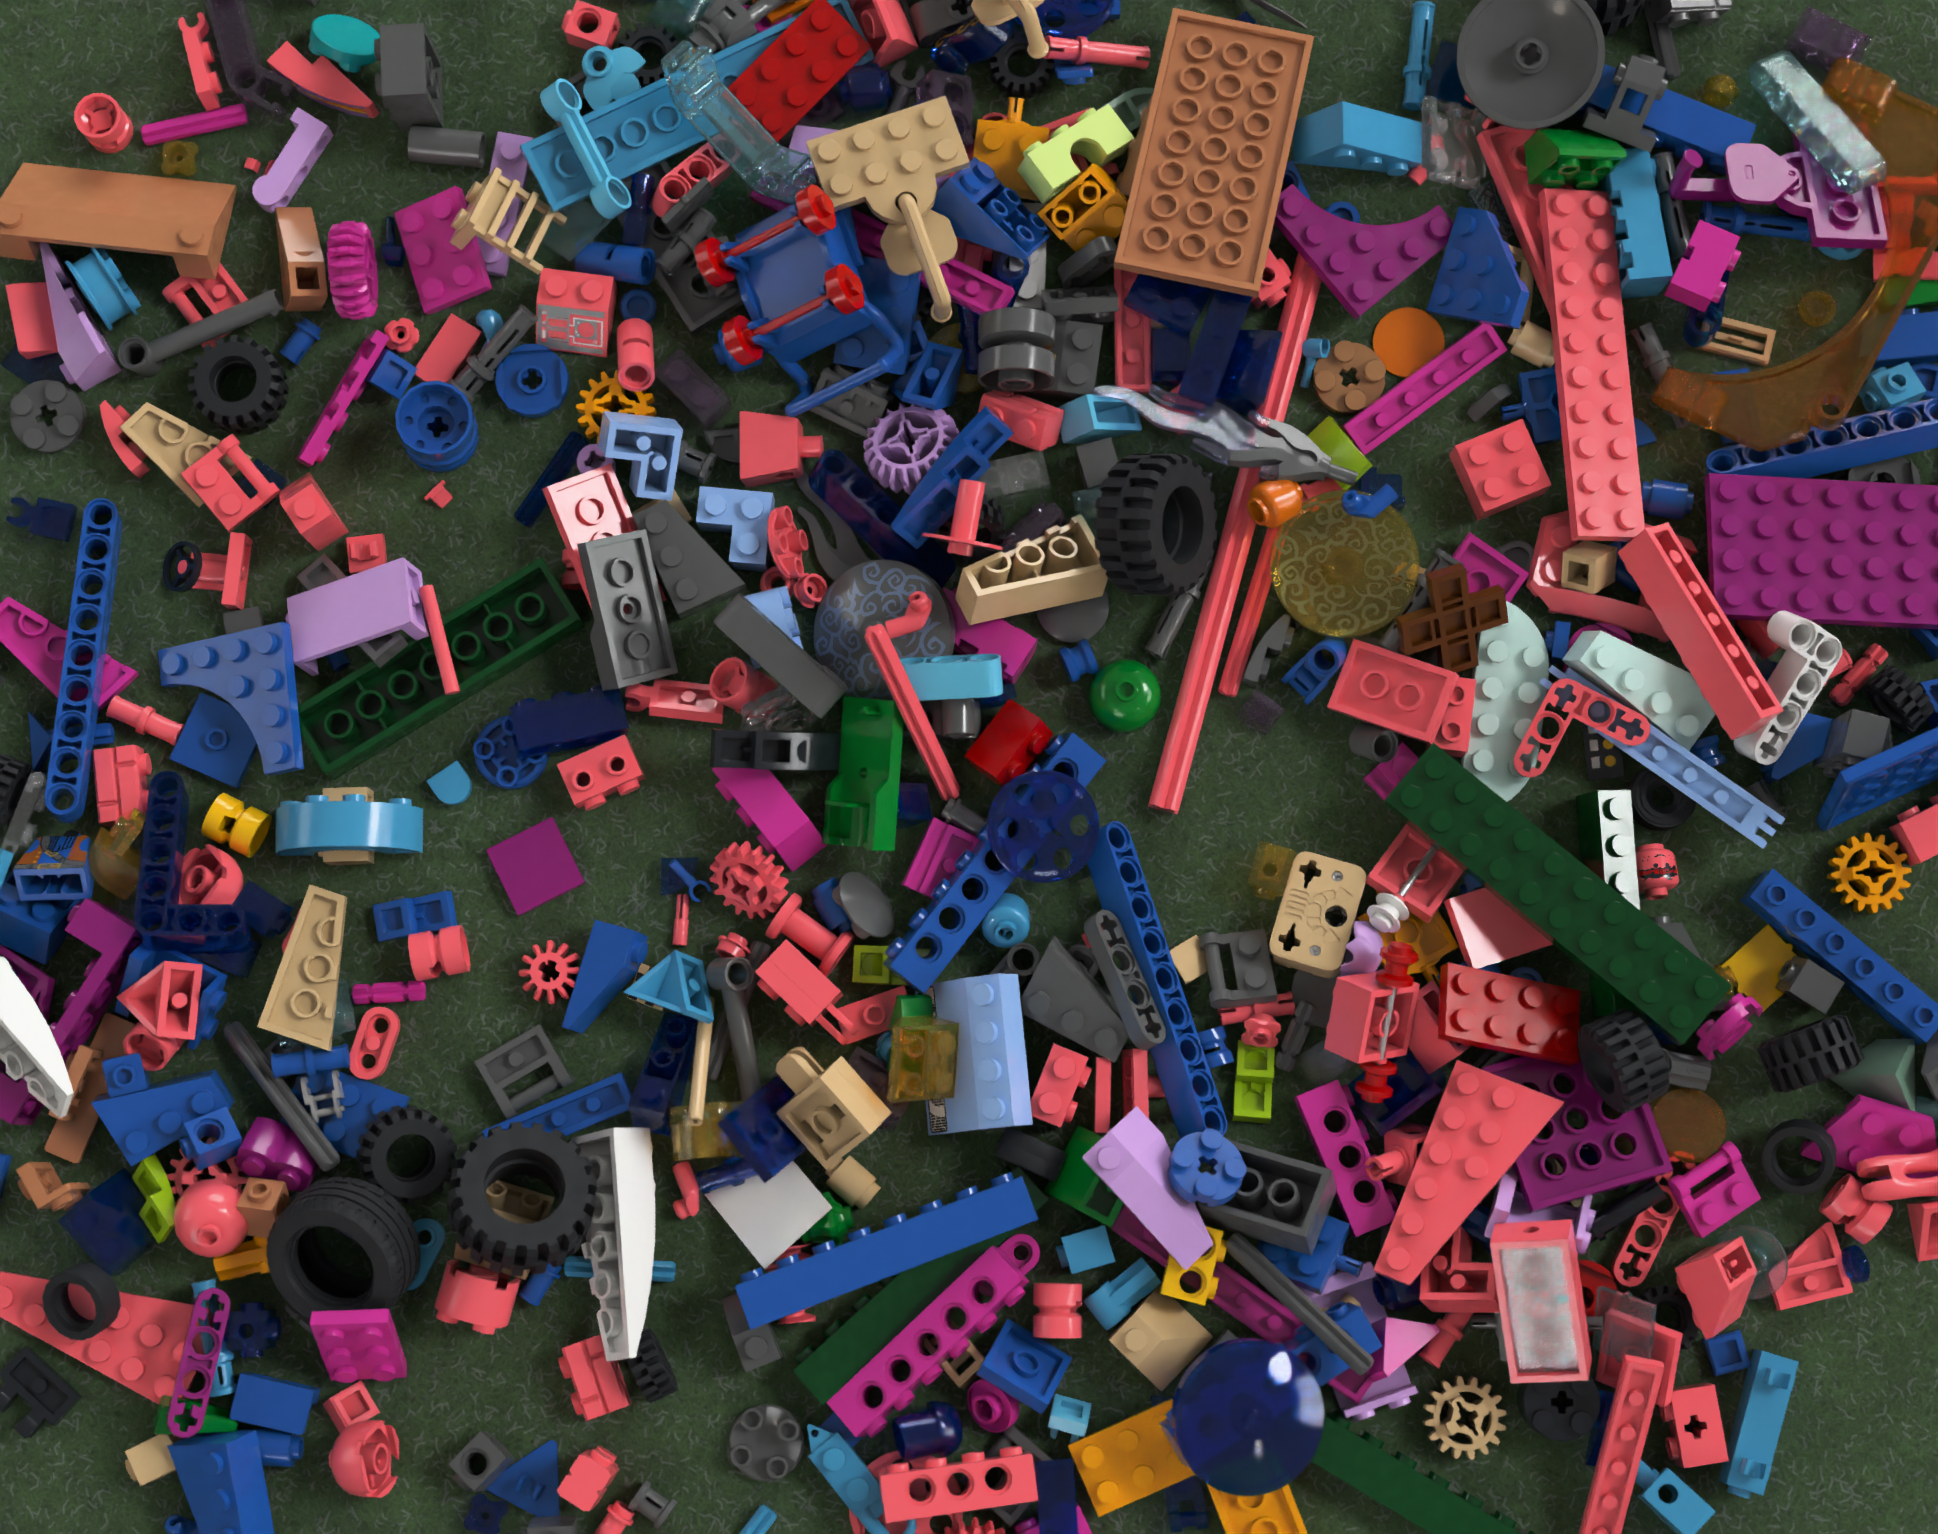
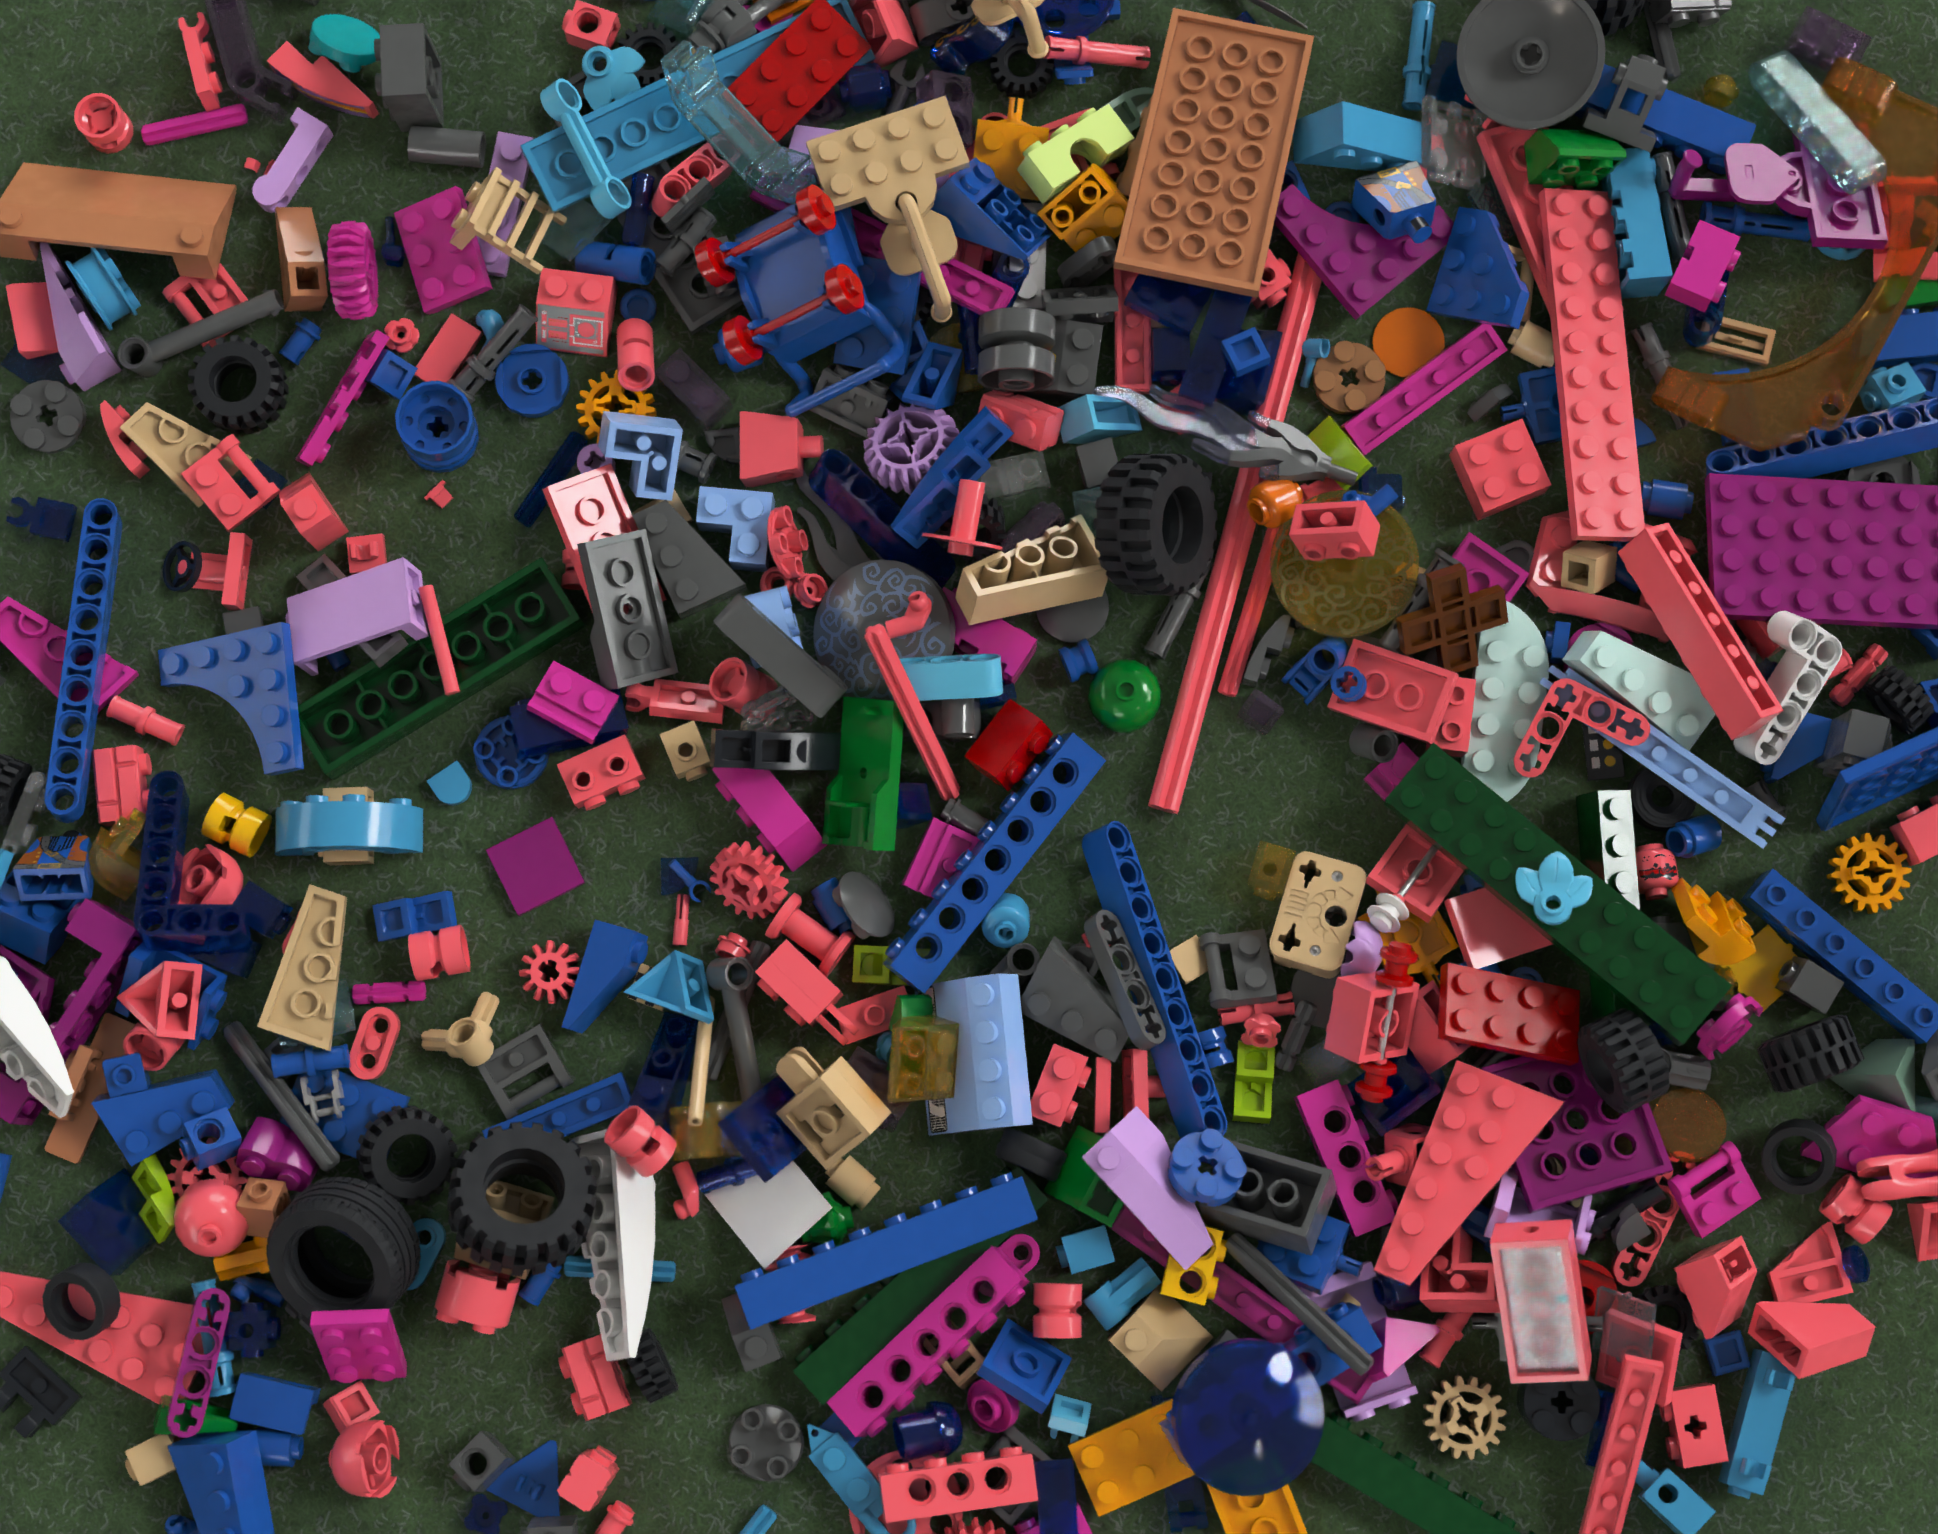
(42, 739): blue piece -> none
(45, 1188): nougat bracket -> none
(172, 150): clear yellow plate -> none
(216, 741): blue plate -> none
(259, 1287): none -> blue arm
(468, 1036): none -> tan axle
(572, 702): none -> dark pink plate
(640, 1141): none -> coral wheel
(652, 1505): dark grey bush -> none
(686, 751): none -> tan brick
(1059, 821): clear blue wedge -> none
(1245, 352): none -> blue plate
(1334, 530): none -> coral brick
(1355, 692): none -> blue bush
(1396, 202): none -> blue torso
(1553, 882): none -> medium azure plate
(1629, 1228): none -> dark grey tile
(1694, 836): none -> blue brick
(1708, 751): blue wheel -> none
(1714, 925): none -> light orange brick
(1773, 1259): clear light blue dish -> none
(1811, 1335): none -> coral slope
(1817, 308): clear yellow plate -> none

